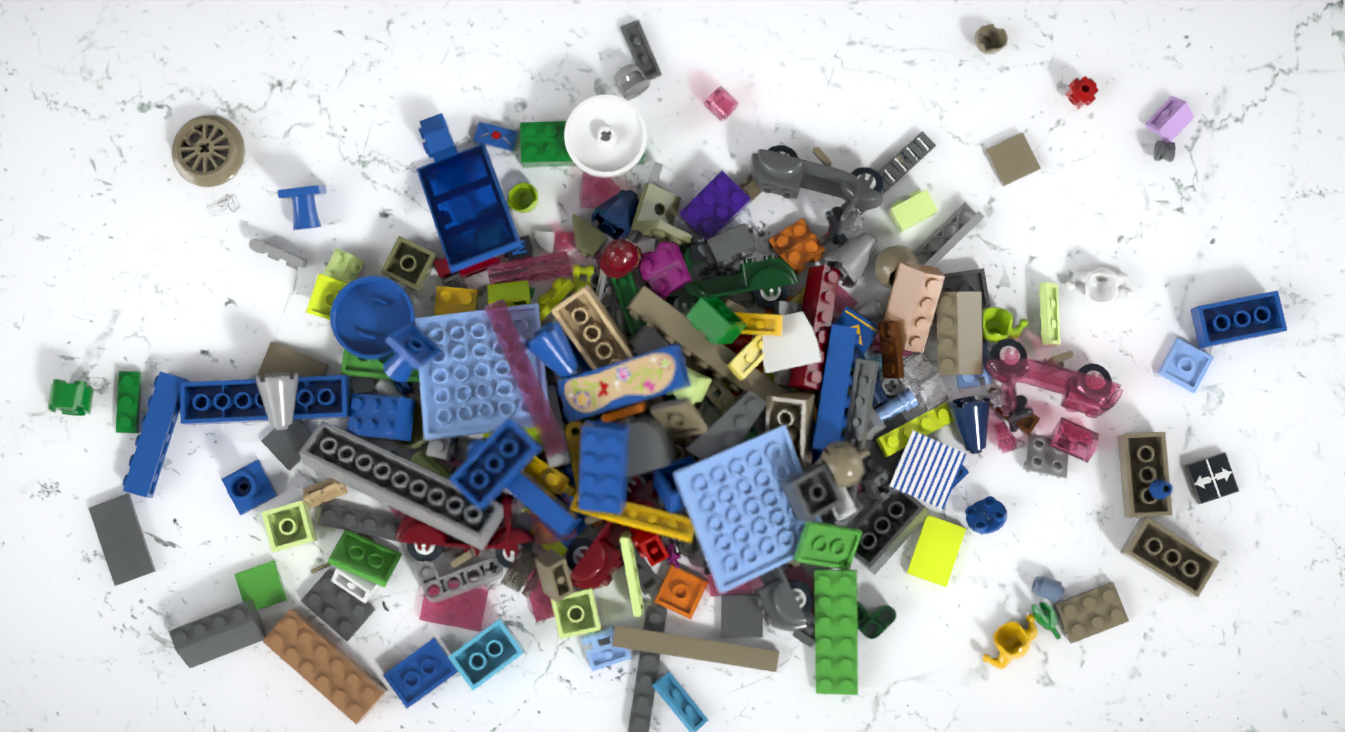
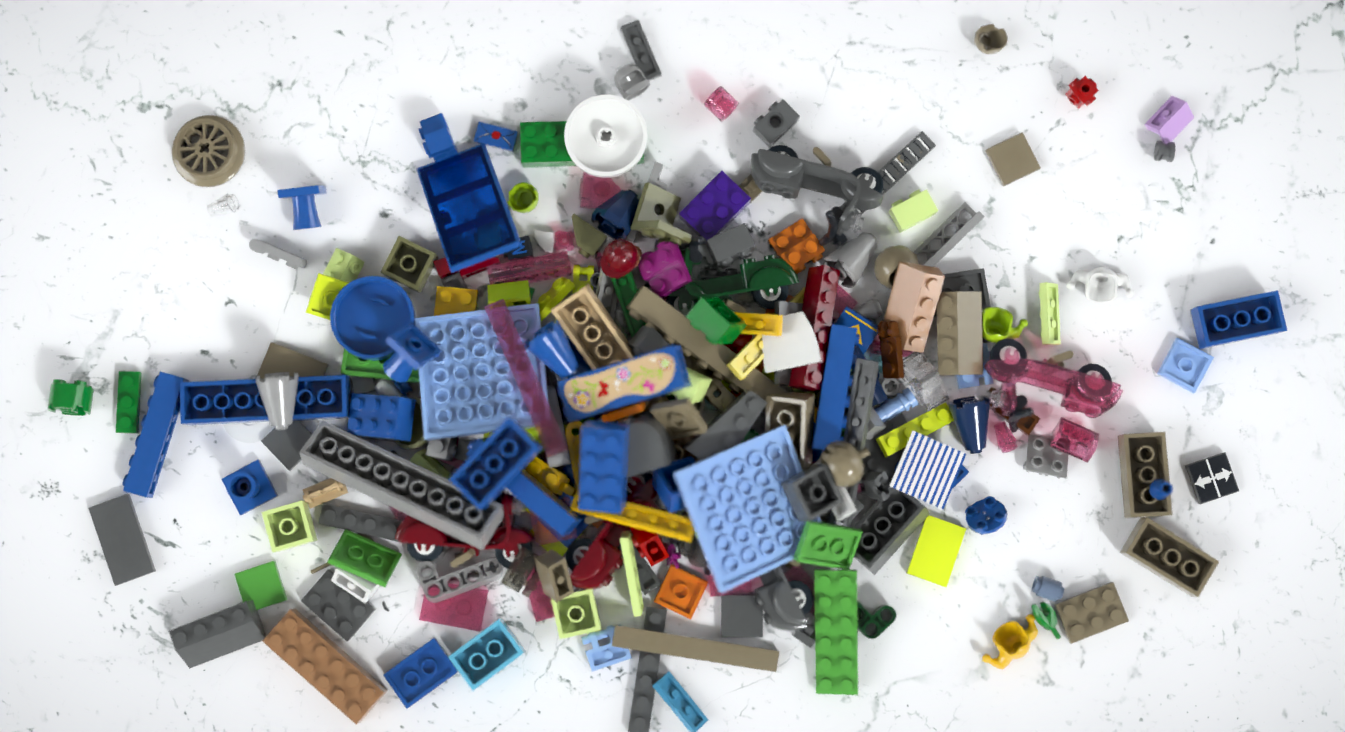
(771, 134): none -> dark grey brick

